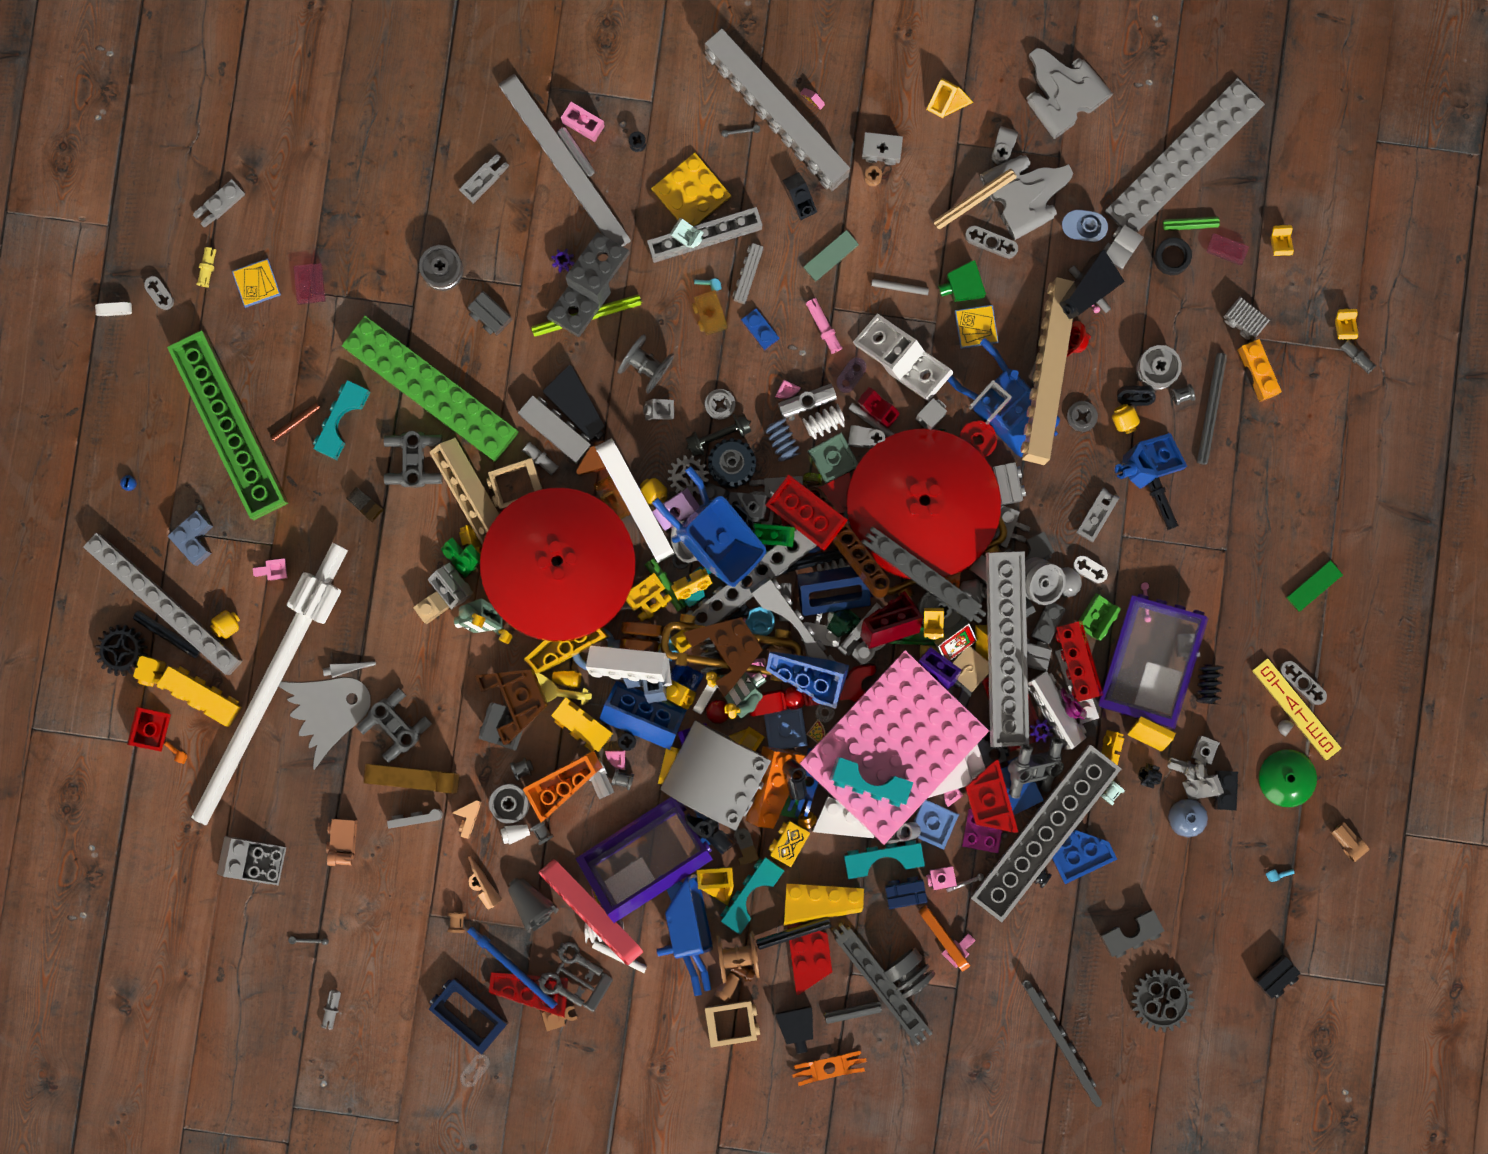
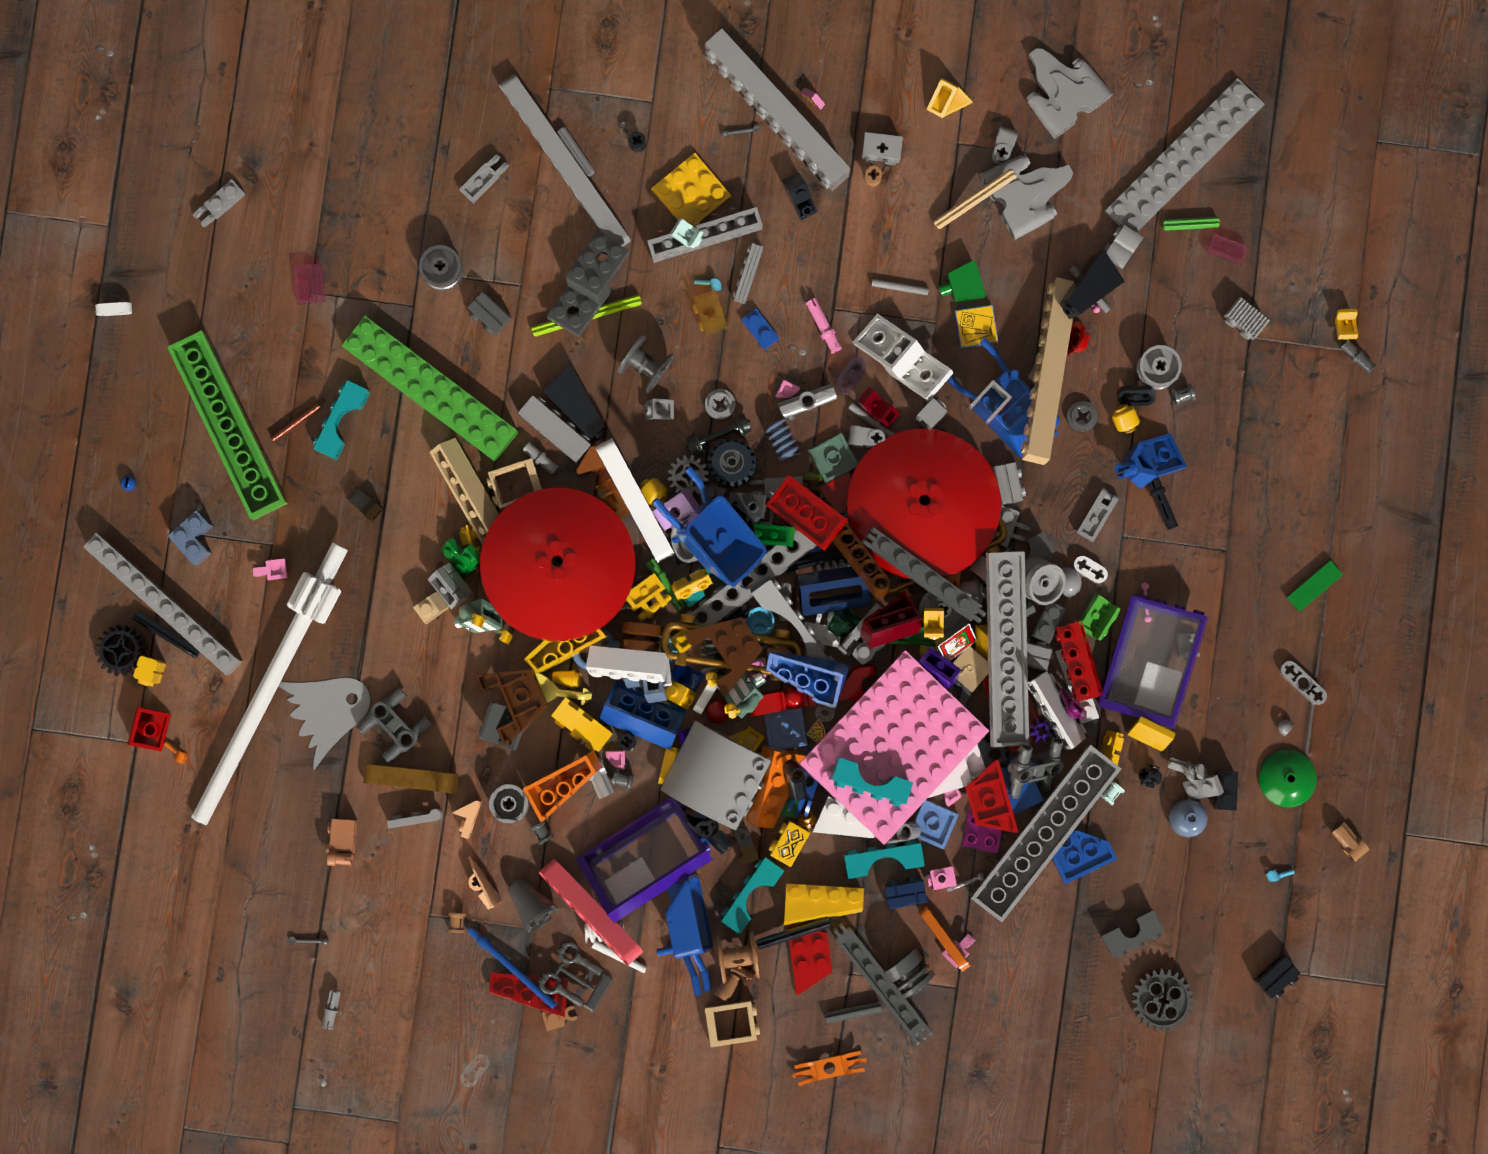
(156, 295): light grey beam -> none
(199, 695): yellow wedge -> none
(206, 267): light yellow pin -> none
(225, 624): yellow head -> none
(251, 860): light grey slope -> none
(256, 283): yellow tile -> none
(339, 669): light grey piece -> none
(412, 459): dark grey piece -> none
(439, 1009): dark blue piece -> none
(514, 833): white cone -> none
(522, 768): dark grey brick -> none
(566, 265): dark purple gear -> none
(582, 121): bright pink brick -> none
(716, 882): yellow slope -> none
(796, 1027): black torso -> none
(824, 422): white piece -> none
(831, 256): sand green tile -> none
(986, 431): red plate -> none
(1006, 242): light grey beam -> none
(1043, 878): black bush -> none
(1067, 1049): dark grey hinge -> none
(1085, 225): sand blue piece -> none
(1173, 270): black tyre -> none
(1201, 743): light grey brick -> none
(1209, 684): black piece -> none
(1212, 407): dark grey axle -> none
(1264, 379): light orange arch -> none
(1282, 240): yellow bracket -> none
(1296, 709): light yellow tile -> none

